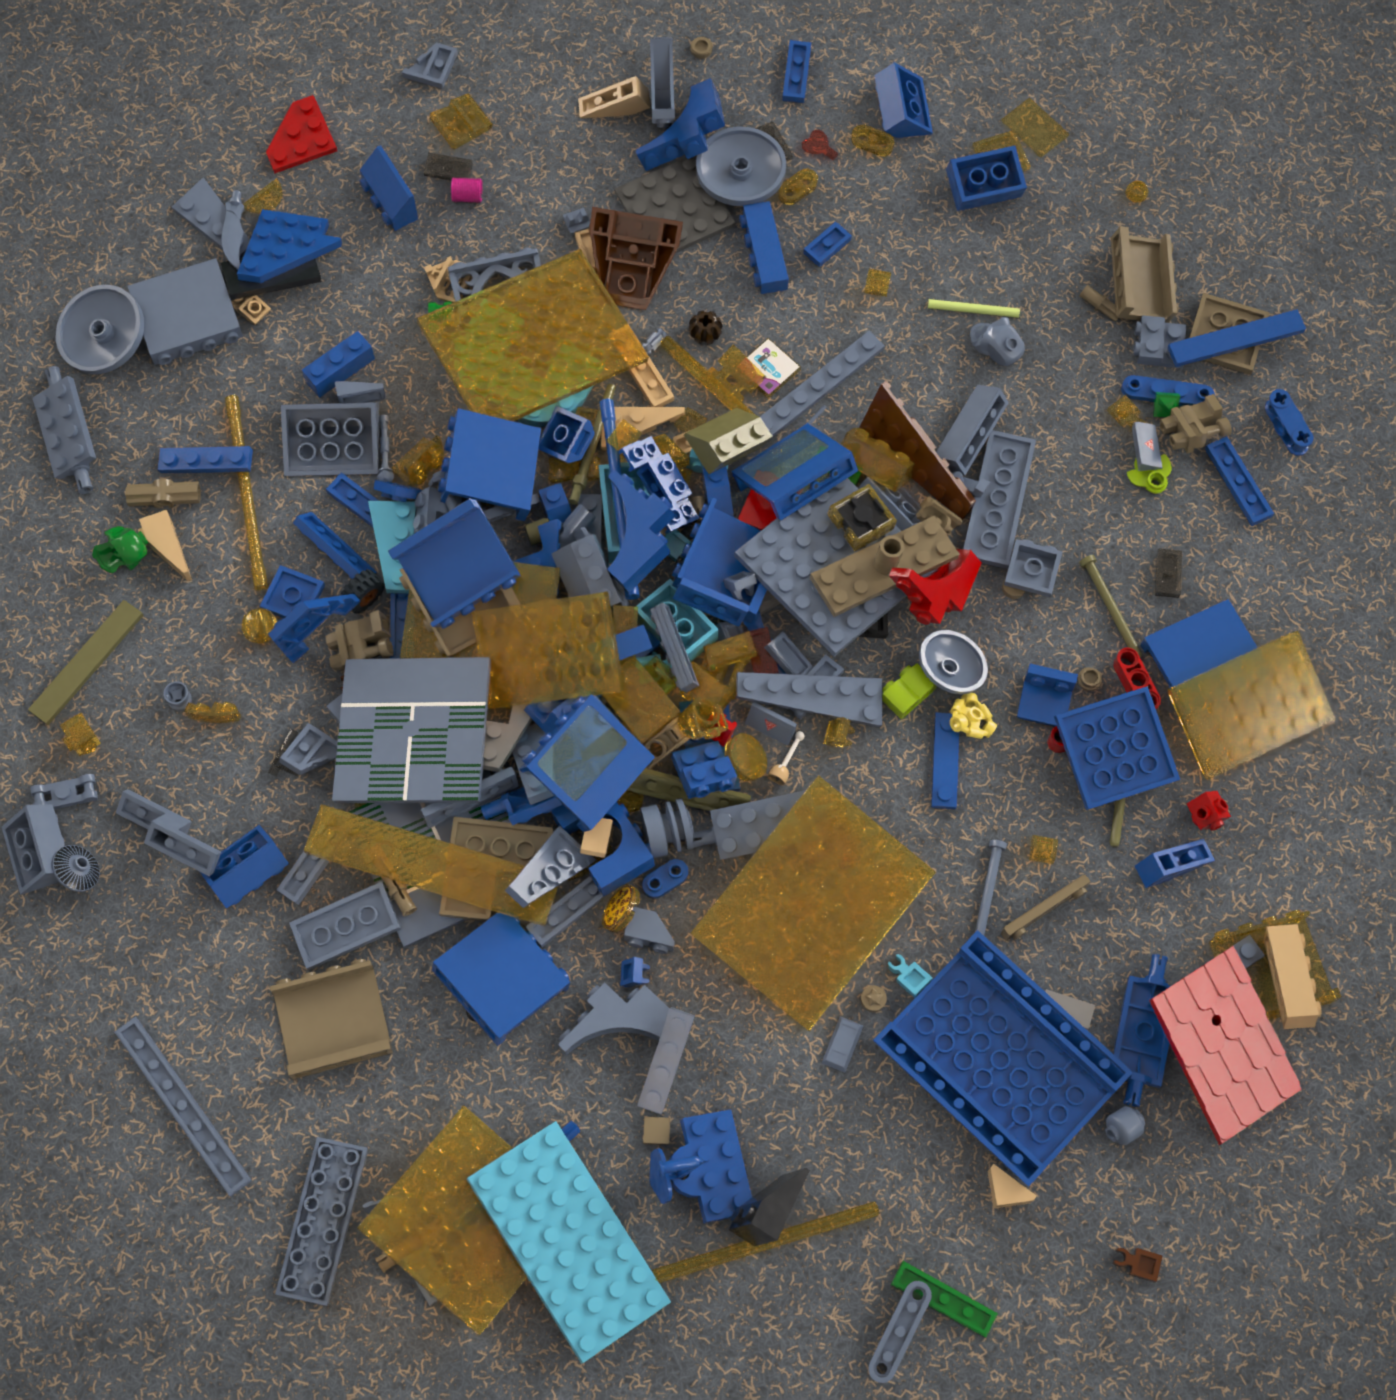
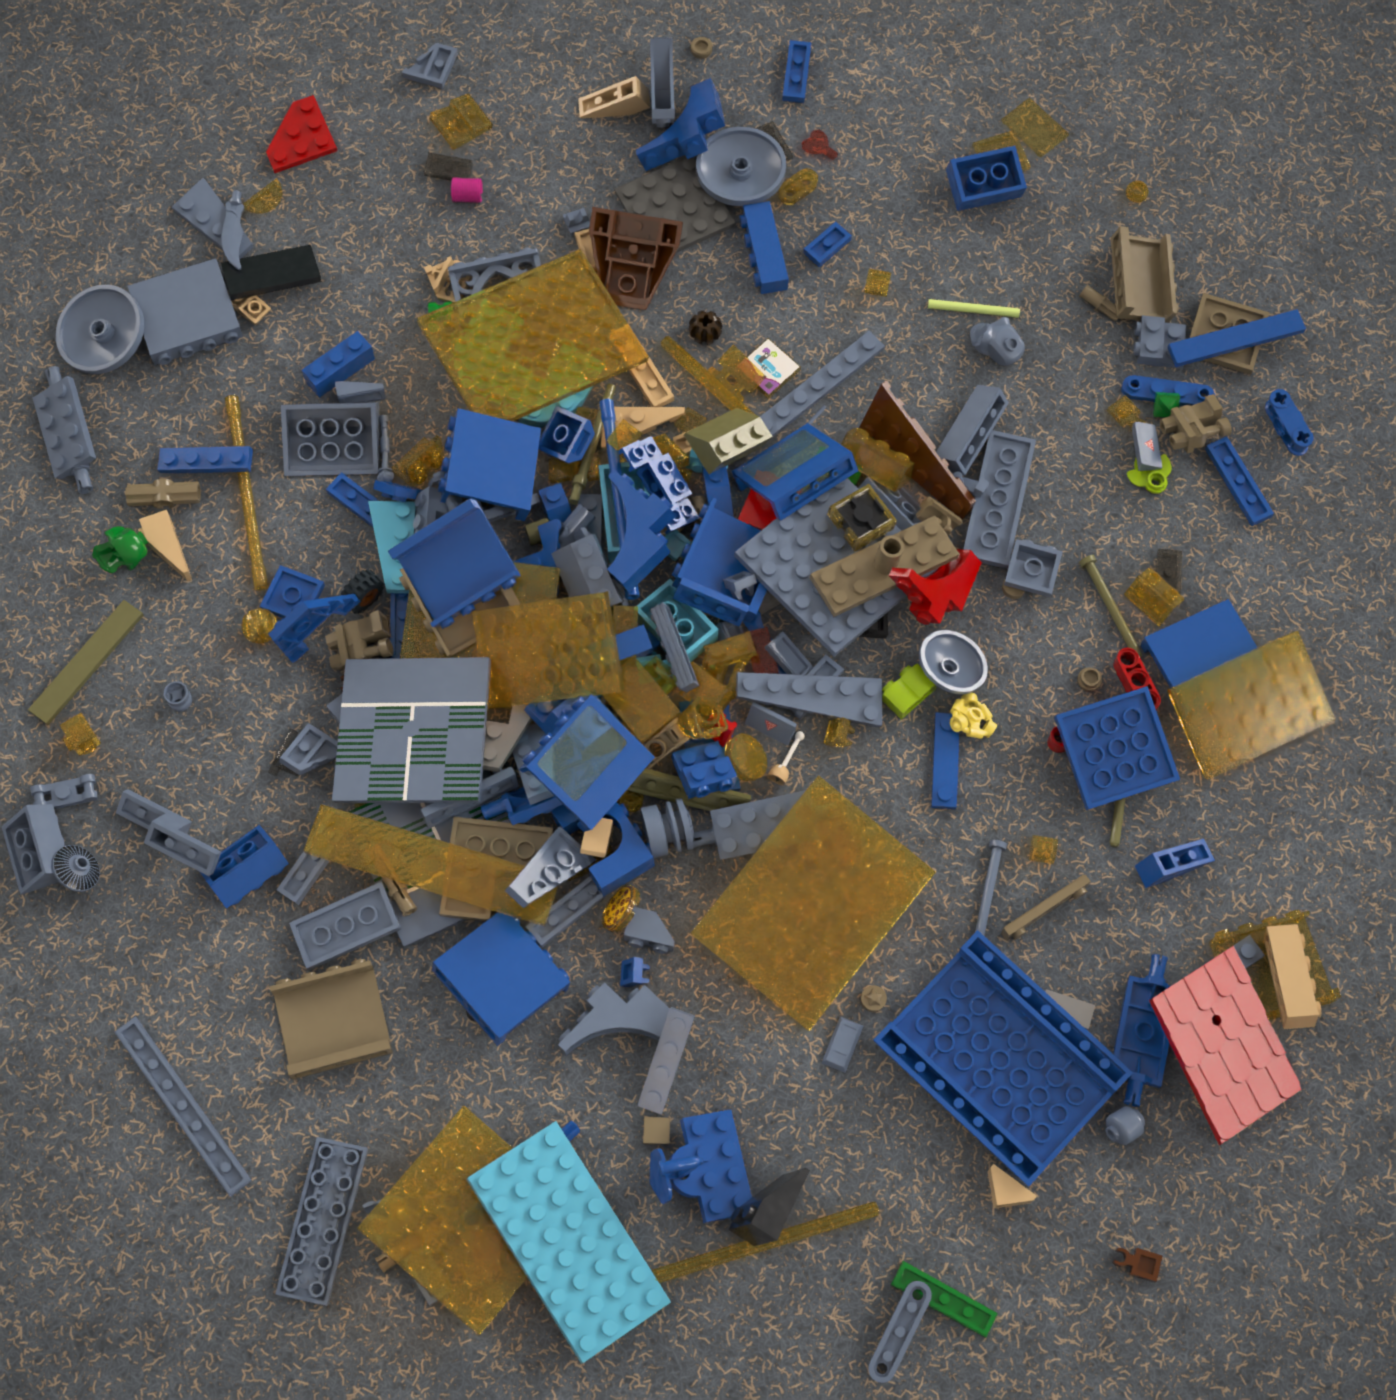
(219, 712): clear yellow slope -> none
(283, 243): blue wing -> none
(331, 544): blue plate -> none
(388, 190): blue slope -> none
(653, 340): sand blue piece -> none
(665, 878): blue plate -> none
(873, 139): clear yellow plate -> none
(902, 102): blue slope -> none
(910, 977): medium azure plate -> none
(1045, 694): blue bracket -> none
(1153, 596): none -> clear yellow bracket
(1209, 811): red brick -> none

